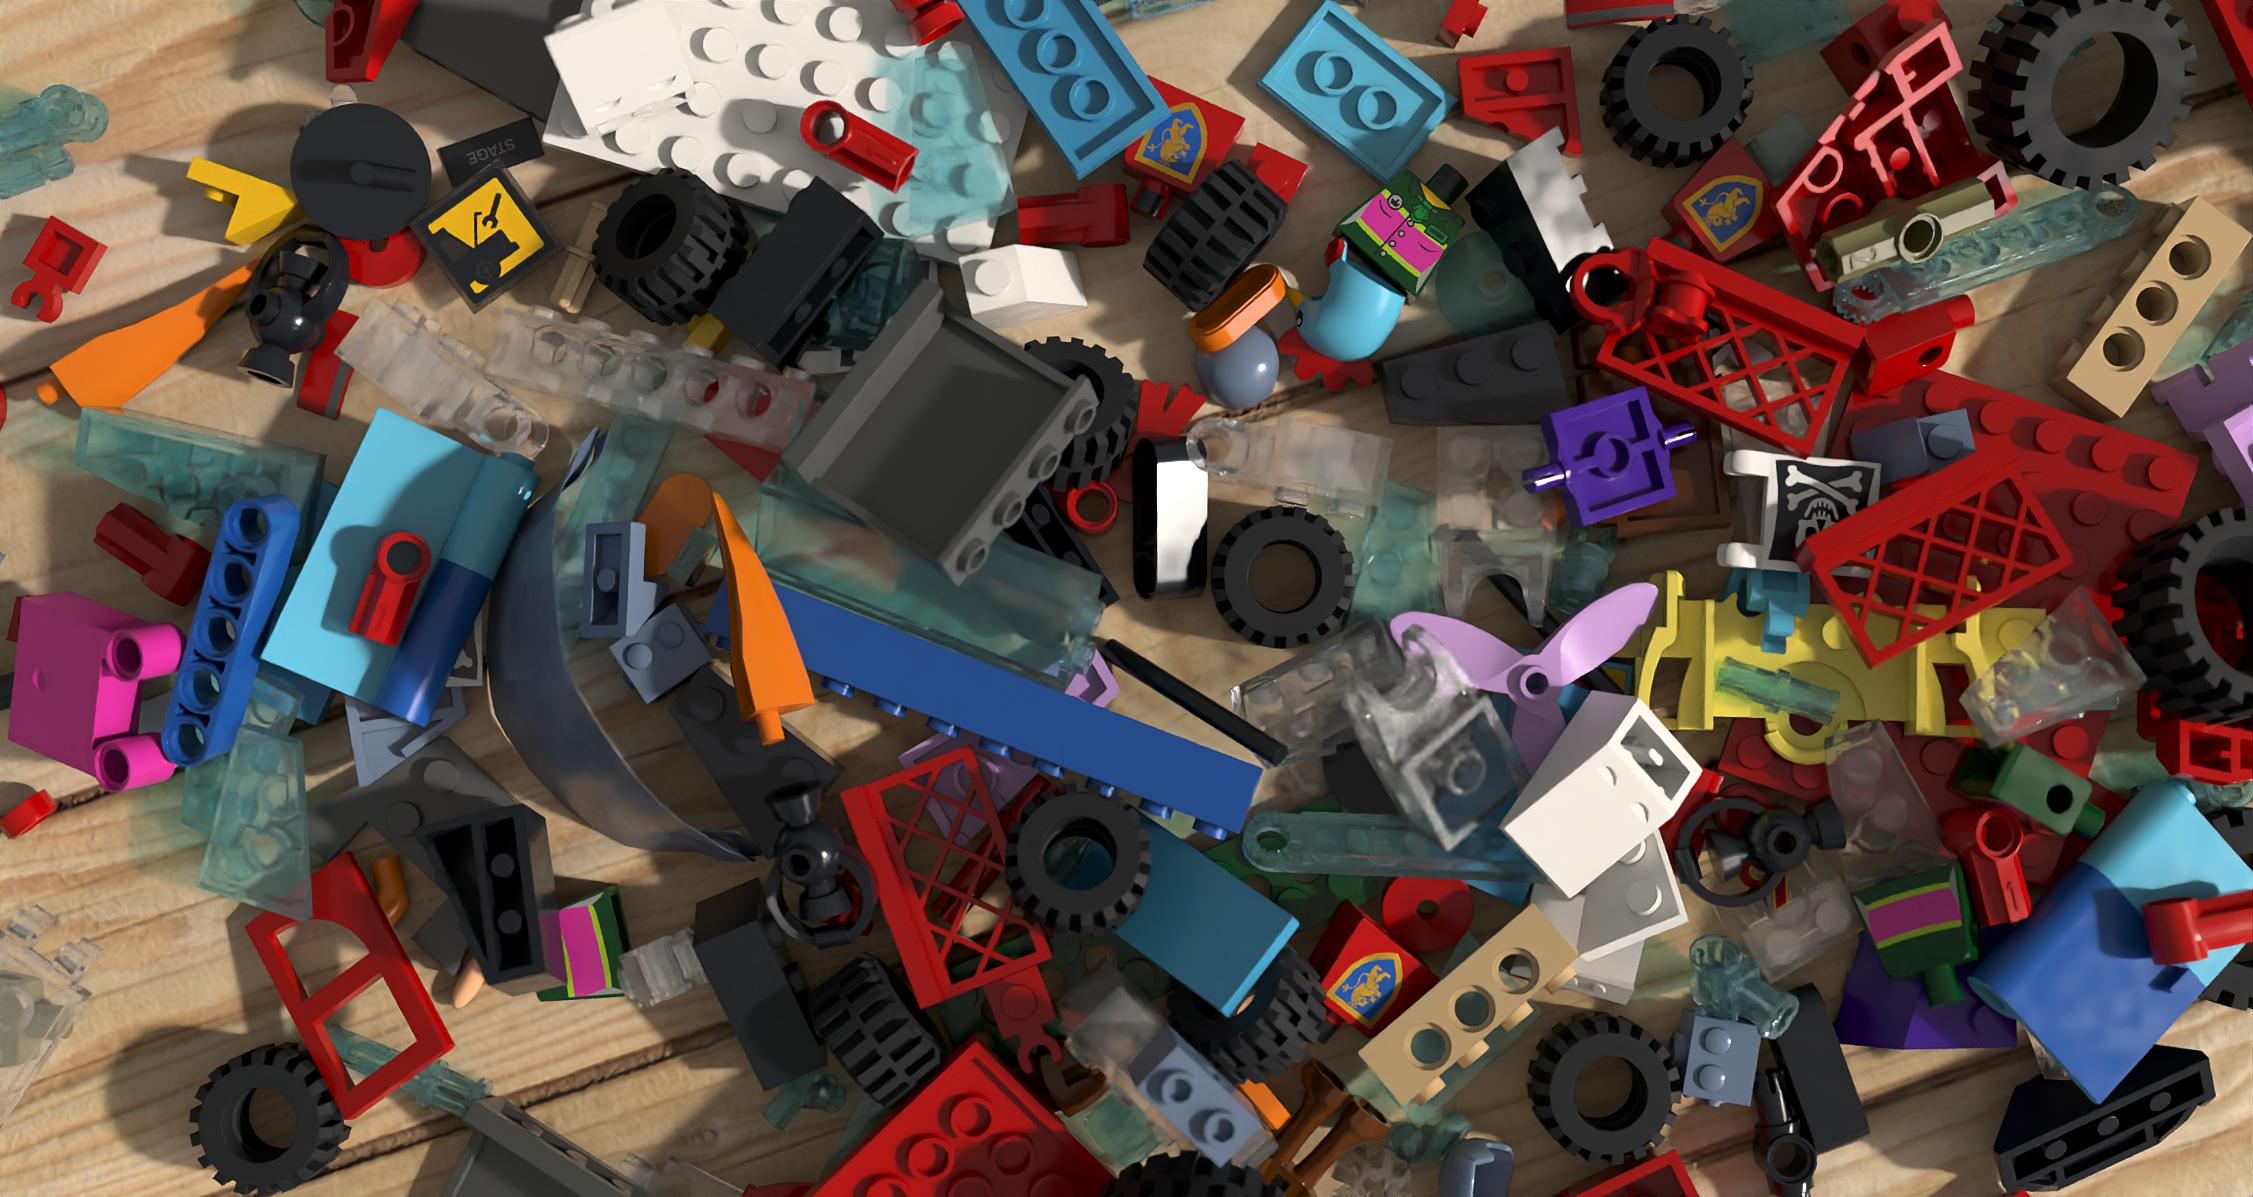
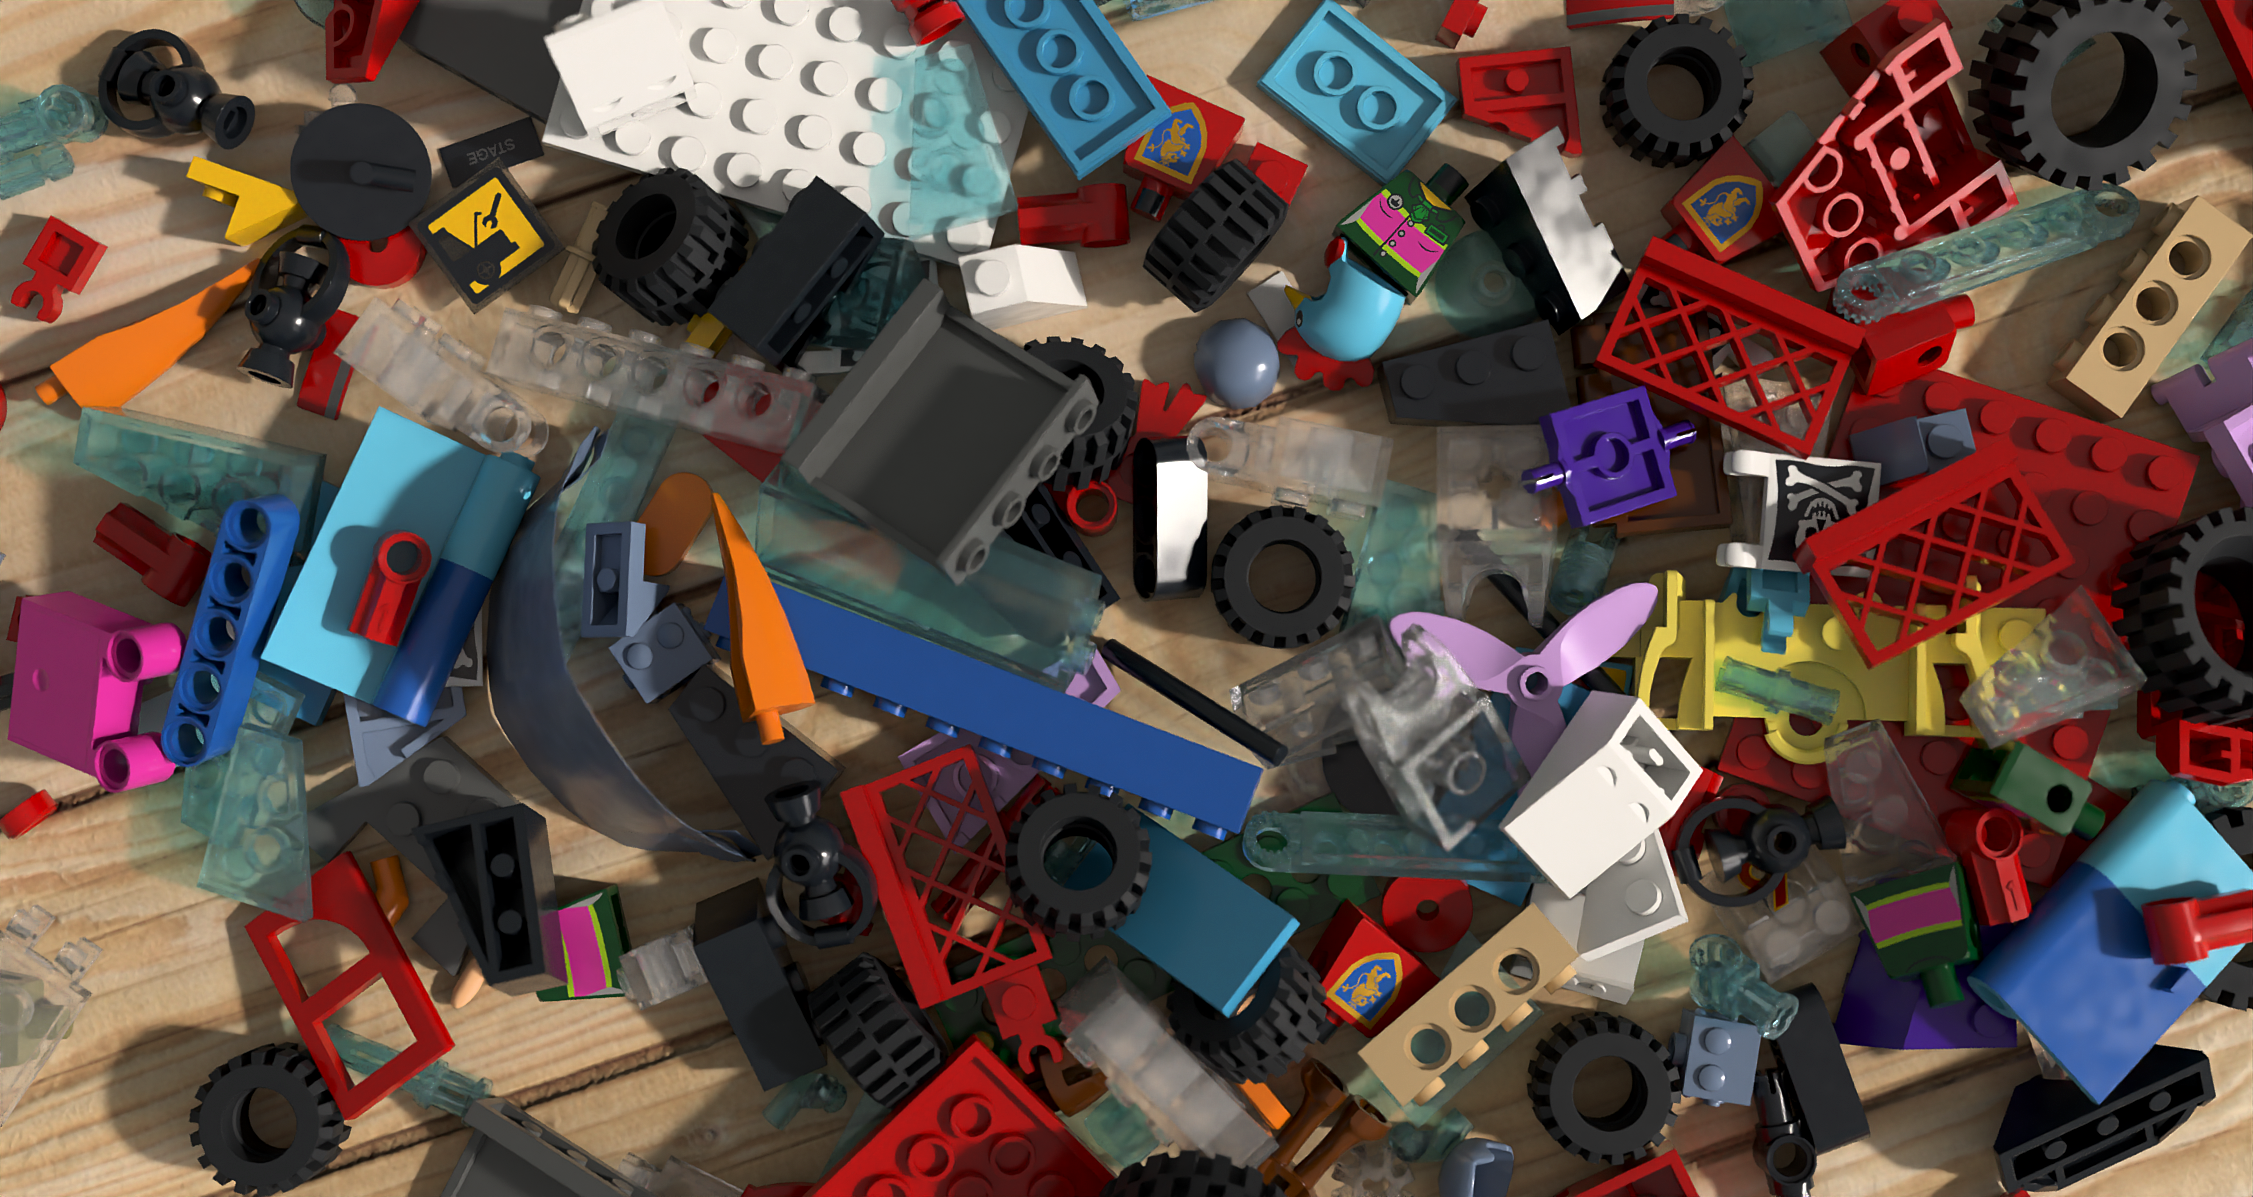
(181, 97): none -> black piece
(694, 557): clear light blue tile -> none
(861, 146): red piece -> none
(1193, 1096): sand blue brick -> none
(1237, 308): orange tile -> none
(1633, 265): red piece -> none
(1681, 307): red brick -> none
(1905, 229): olive piece -> none

